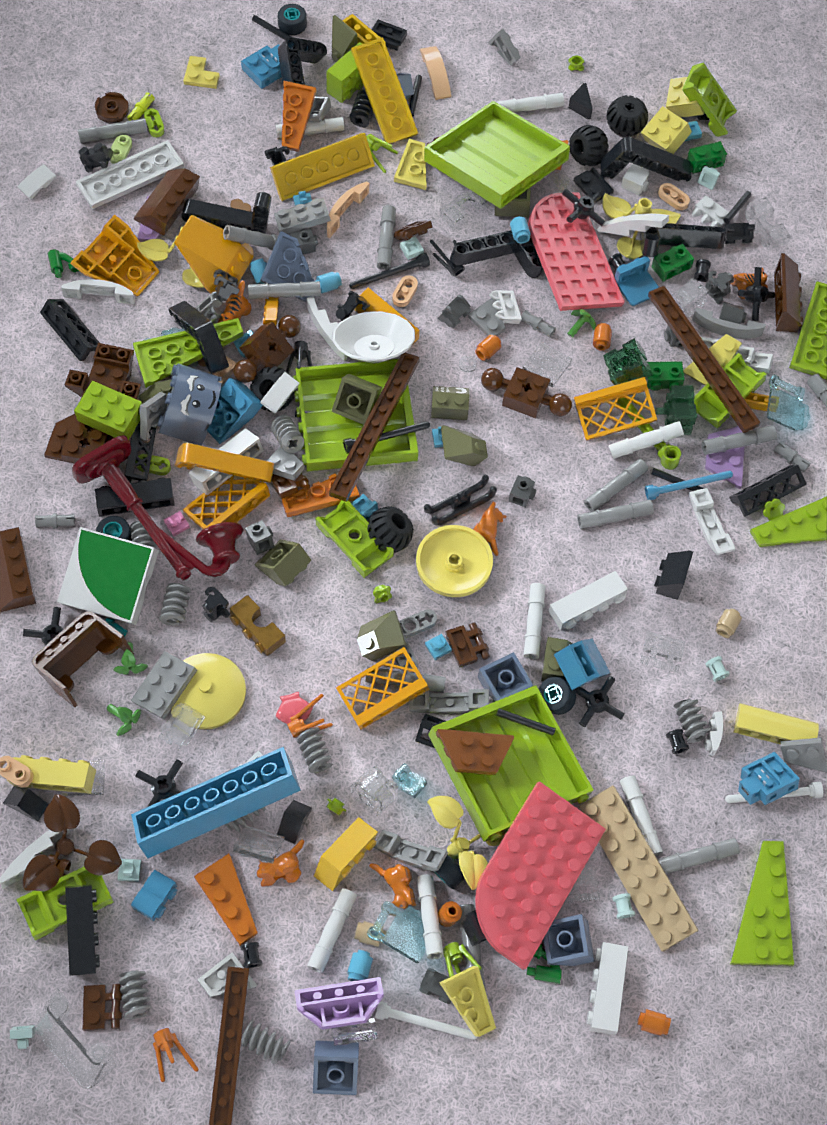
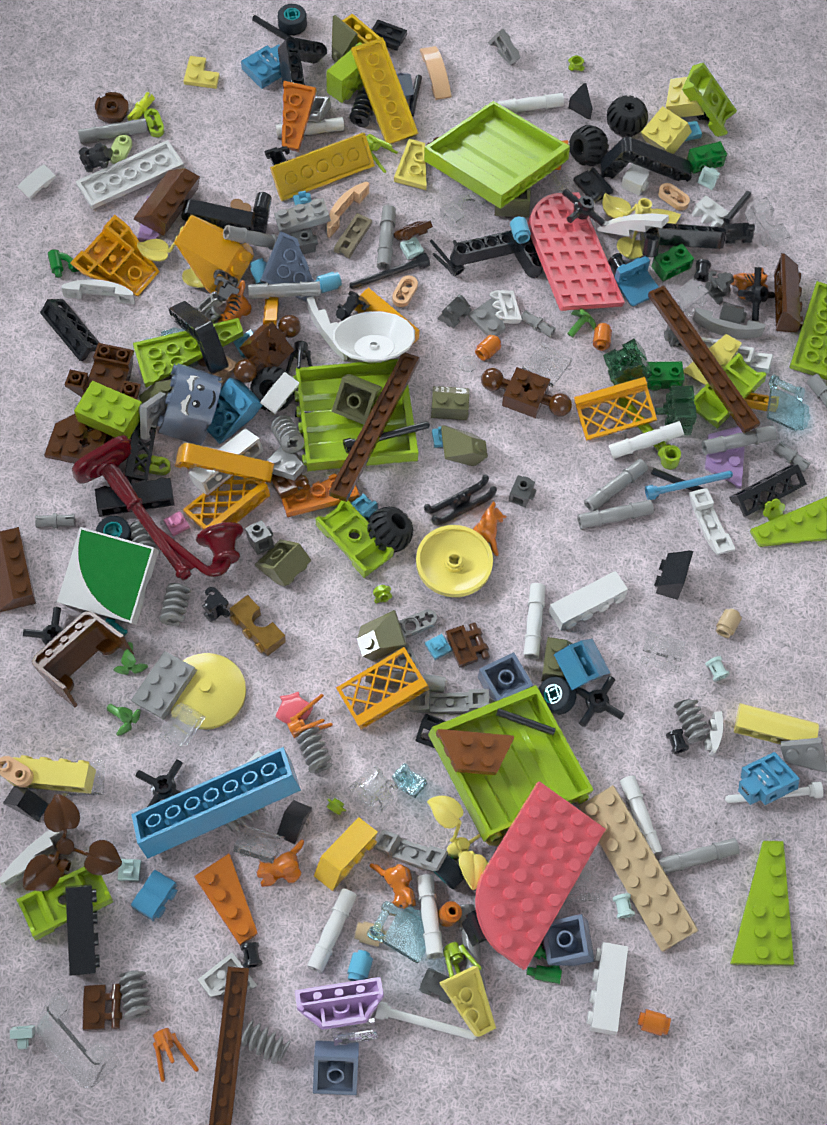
(353, 235): none -> dark tan plate

